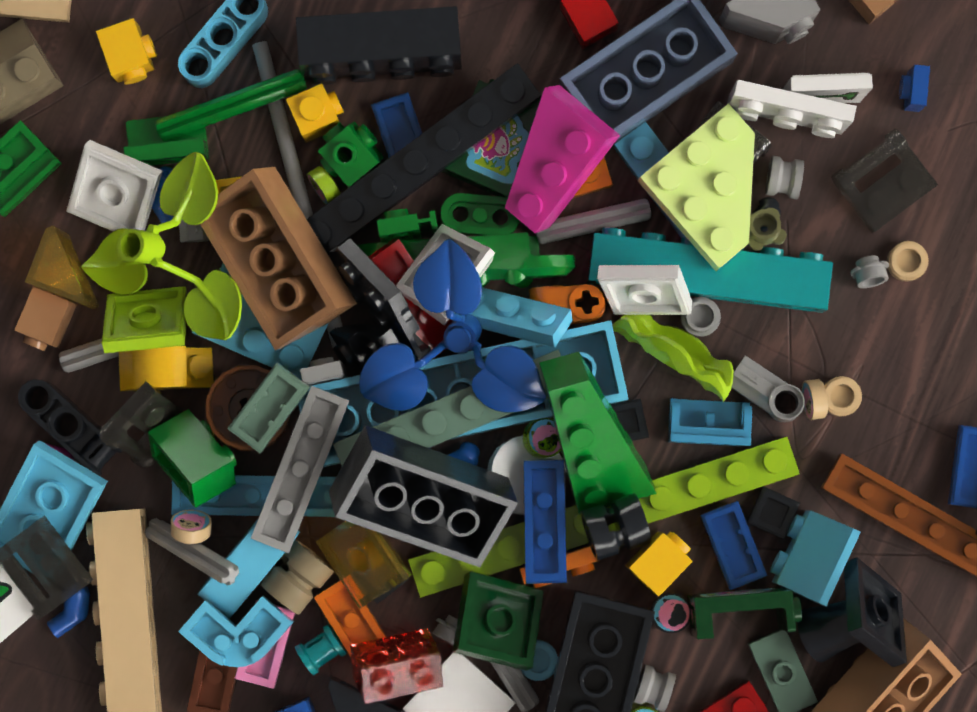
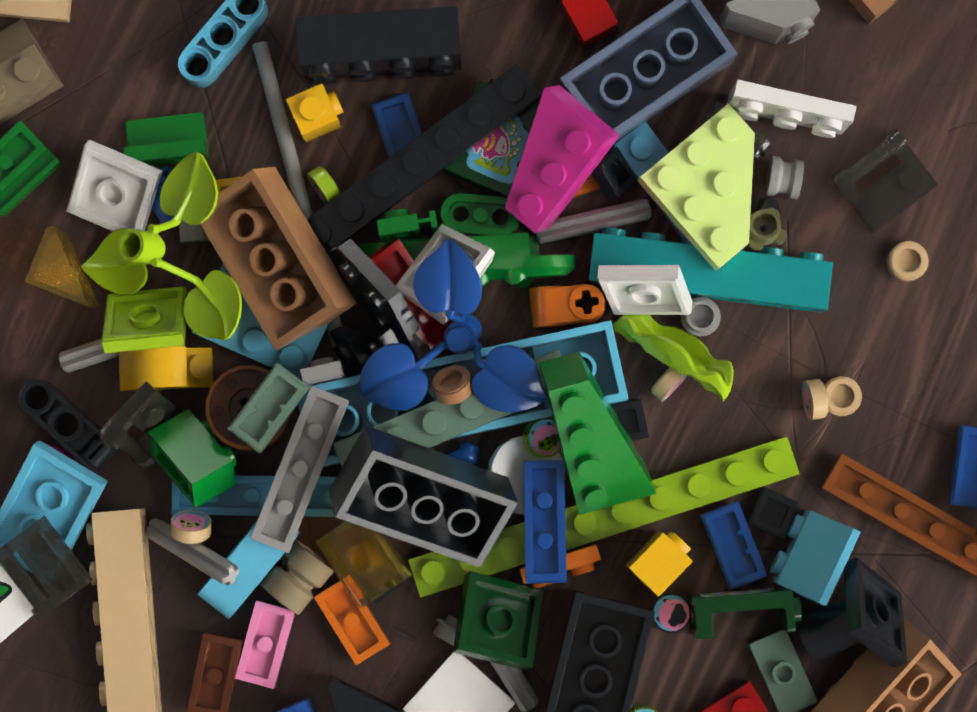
(44, 319): medium nougat brick -> none
(74, 612): blue arm -> none
(127, 51): yellow brick -> none
(230, 105): green axle -> none
(233, 644): medium azure plate -> none
(320, 649): teal bush -> none
(340, 162): green brick -> none
(396, 666): clear red brick -> none
(452, 384): none -> medium nougat tile
(522, 317): medium azure plate -> none
(544, 662): medium azure tile -> none
(613, 174): none -> black tile
(628, 520): black wheel -> none
(654, 688): light grey wheel -> none
(667, 384): none -> tan tile
(710, 422): dark azure hinge -> none
(762, 388): light grey piece -> none
(834, 87): white tile -> none
(870, 272): light grey plate -> none
(914, 88): blue plate -> none

